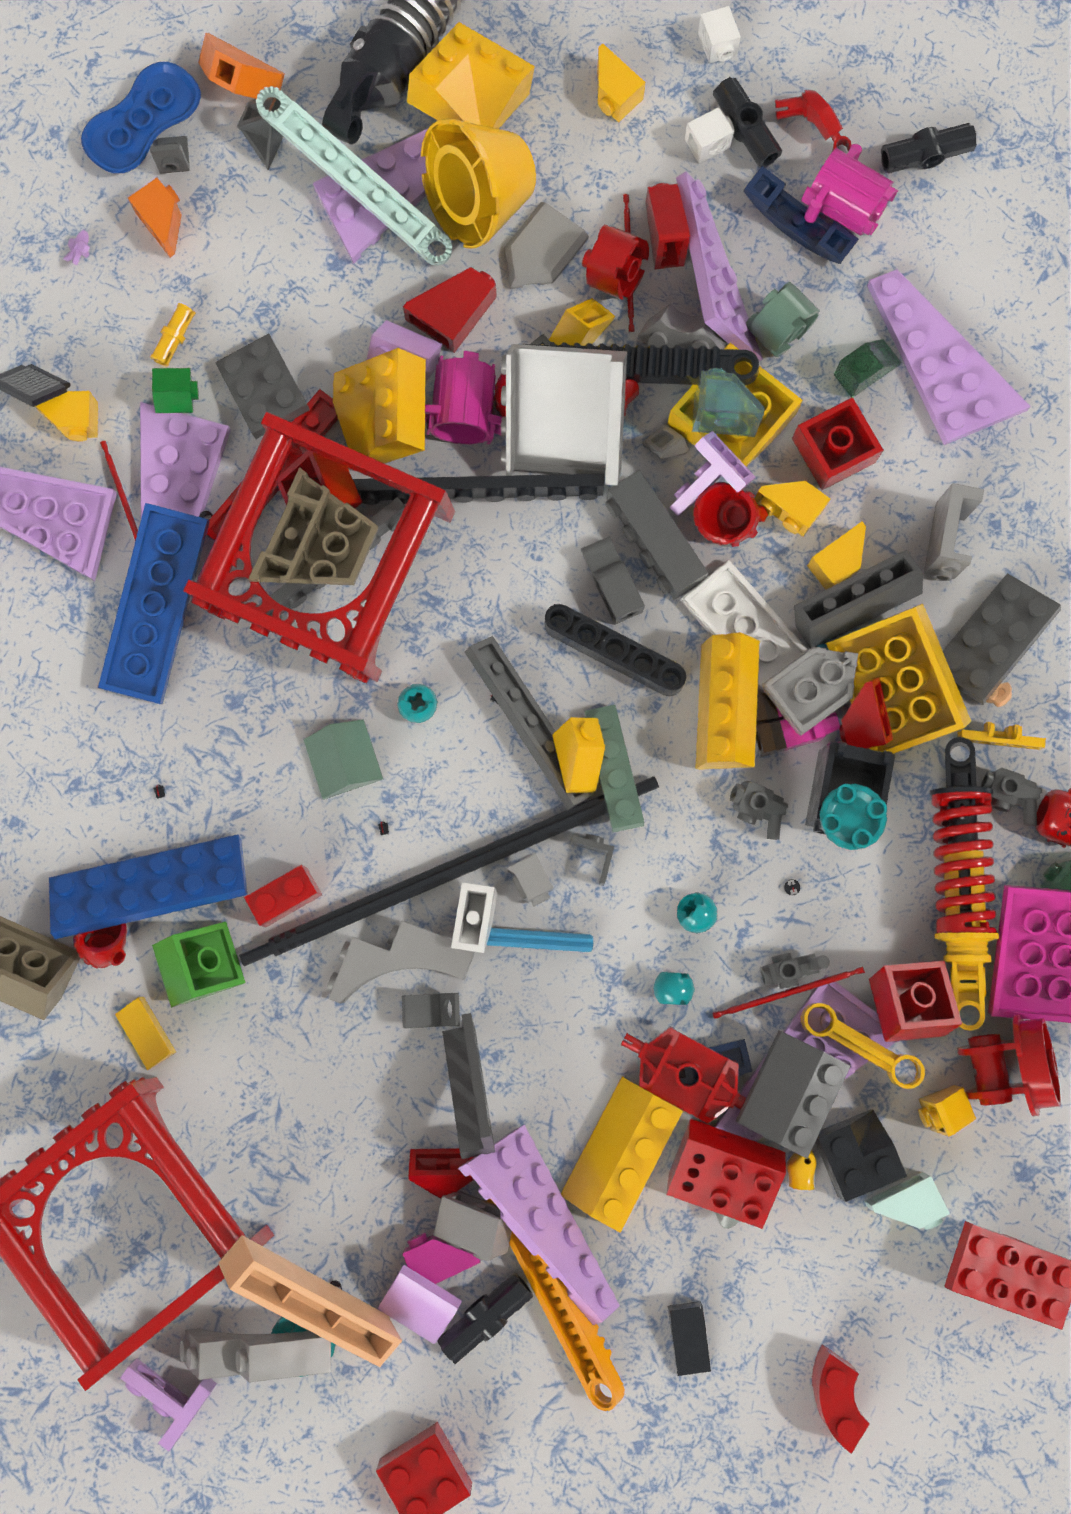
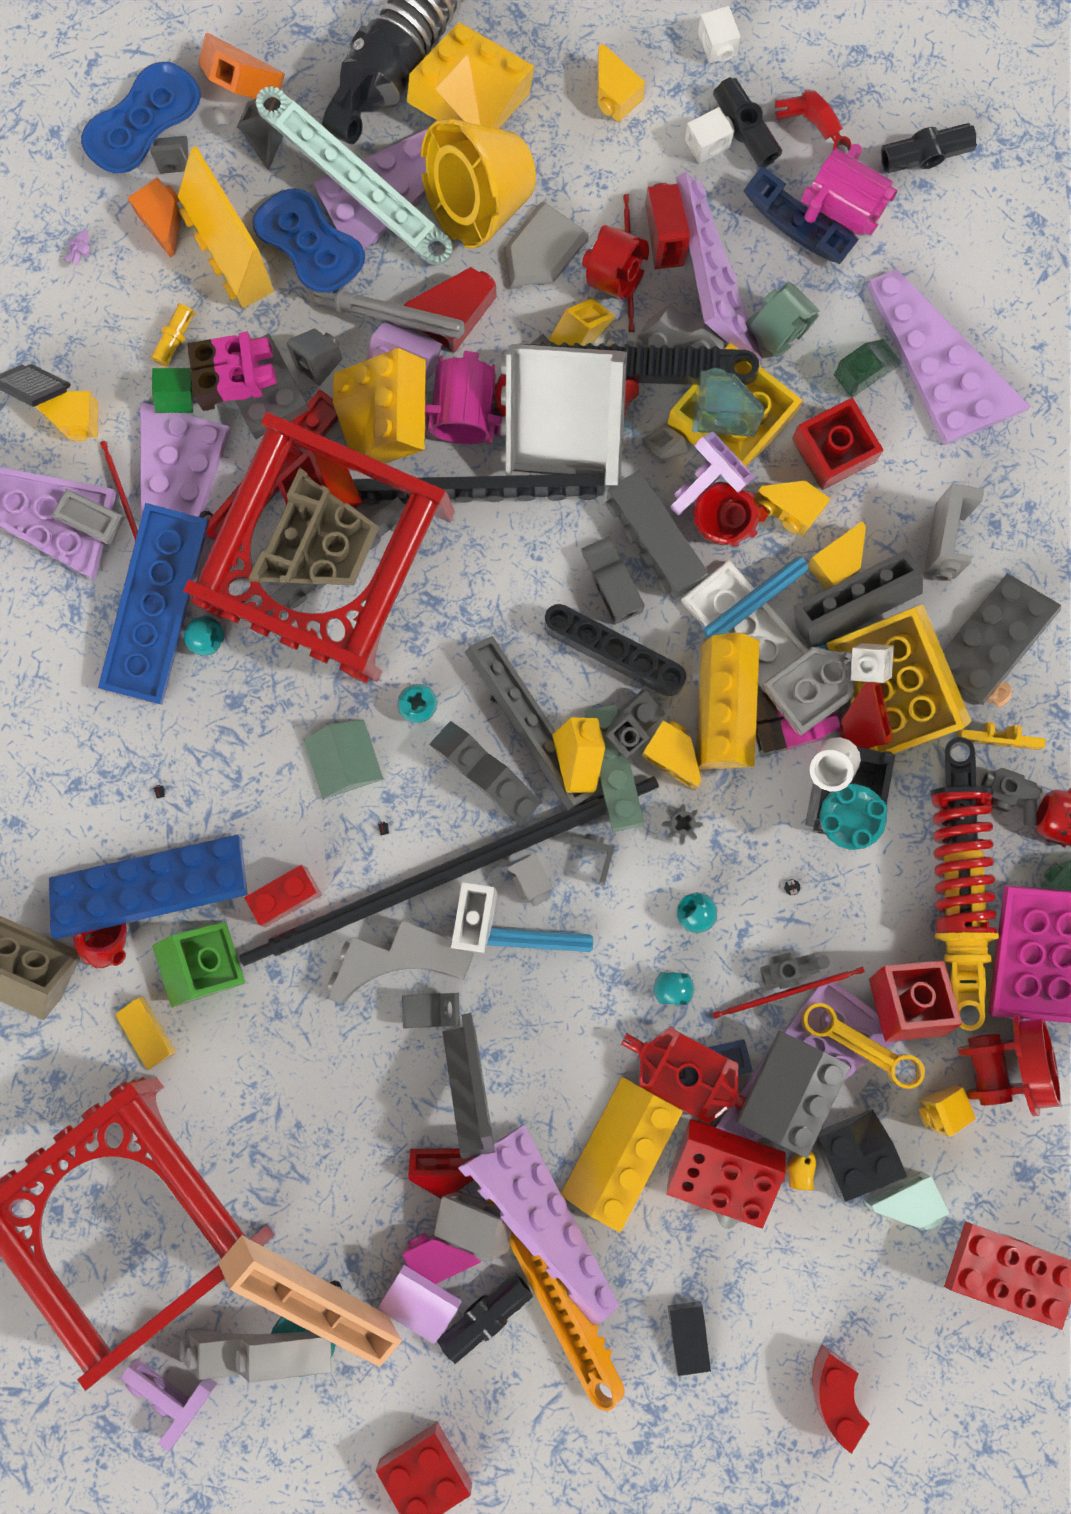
(88, 516): none -> light grey tile
(204, 636): none -> teal piece
(222, 233): none -> yellow slope
(229, 369): none -> dark pink hips
(315, 354): none -> dark grey slope
(320, 253): none -> blue plate
(391, 312): none -> light grey axle
(485, 772): none -> dark grey arch
(632, 721): none -> dark grey slope
(674, 754): none -> yellow slope
(680, 816): none -> dark grey gear
(757, 597): none -> dark azure axle
(759, 803): dark grey piece -> none
(835, 764): none -> white piece
(872, 663): none -> white brick

